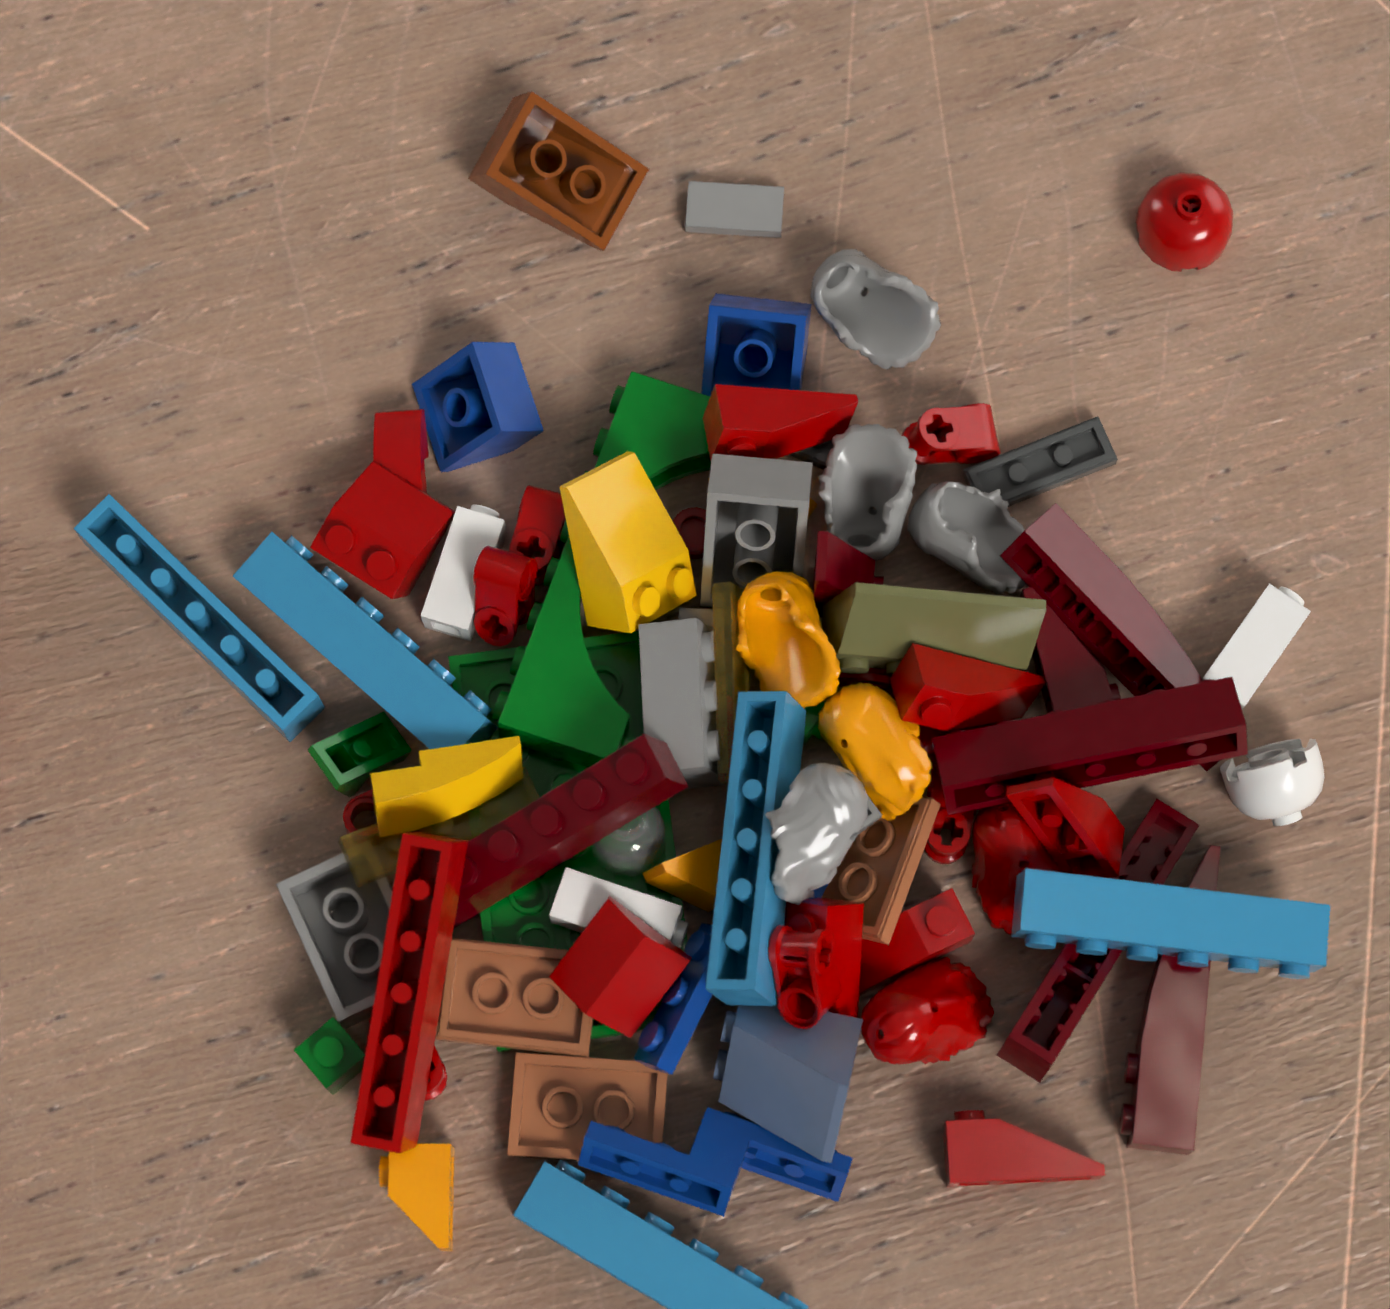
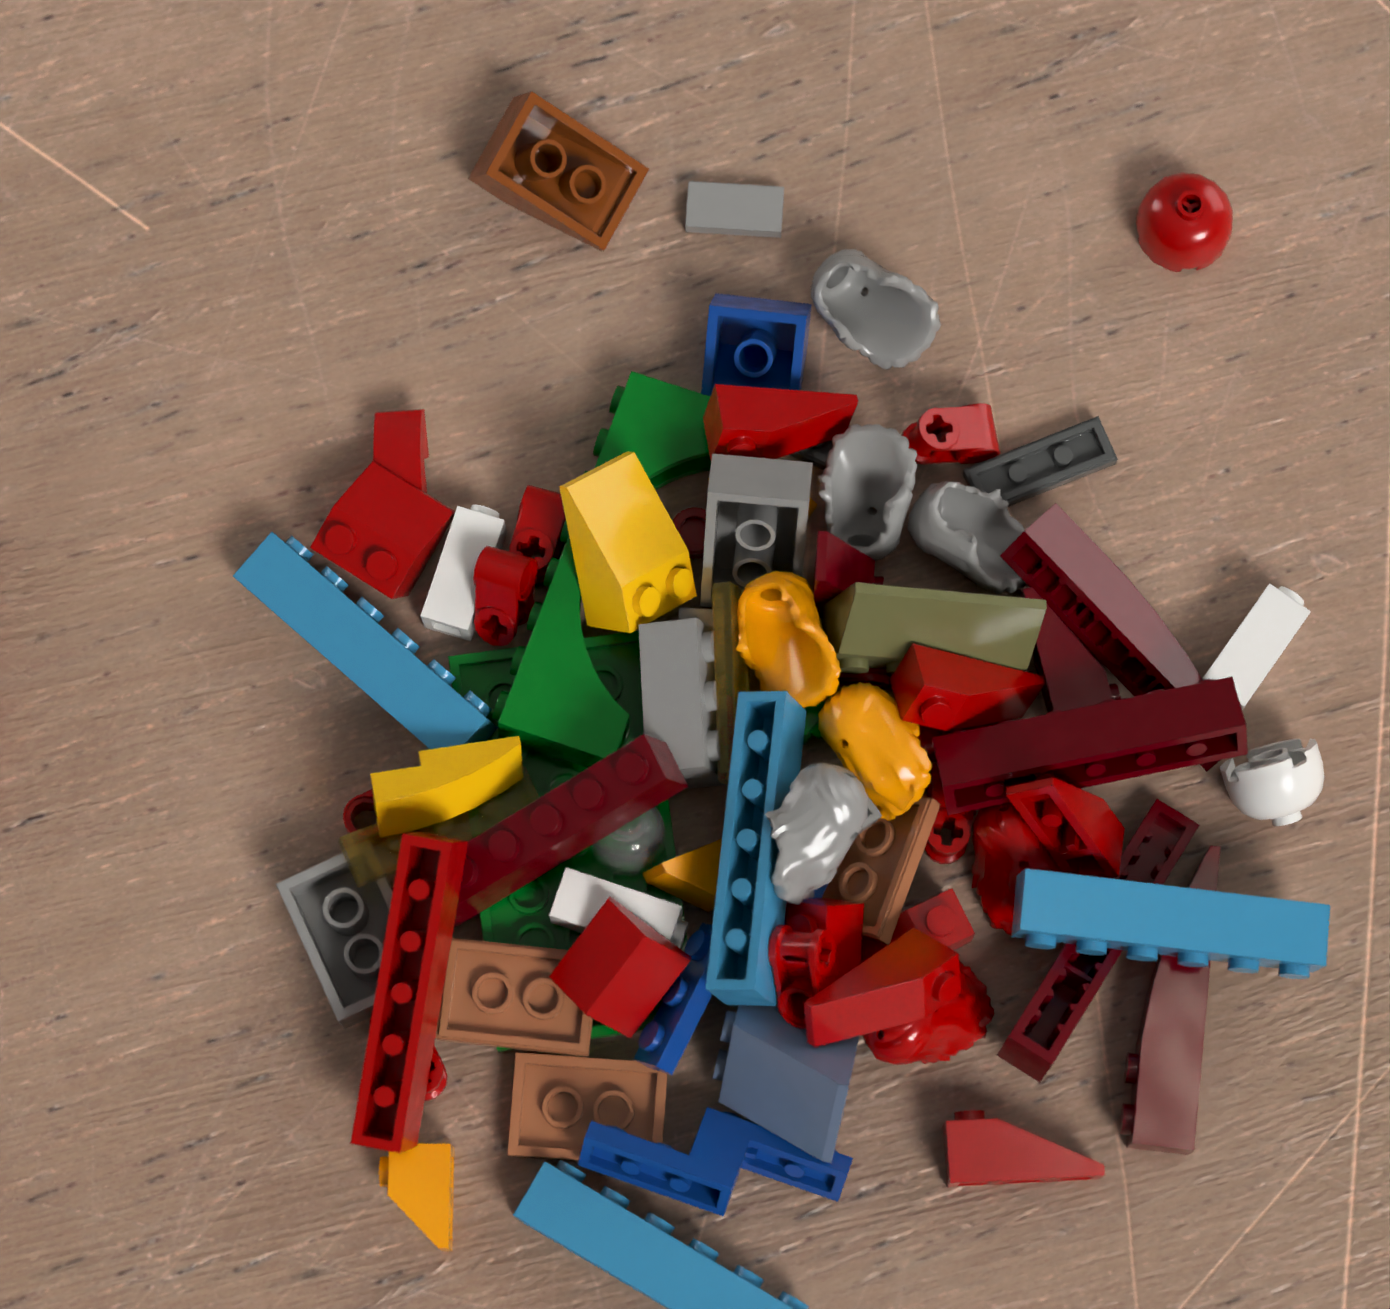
(199, 618): dark azure brick -> none
(332, 1055): green brick -> none
(358, 751): green slope -> none
(477, 405): blue slope -> none
(886, 990): none -> red slope

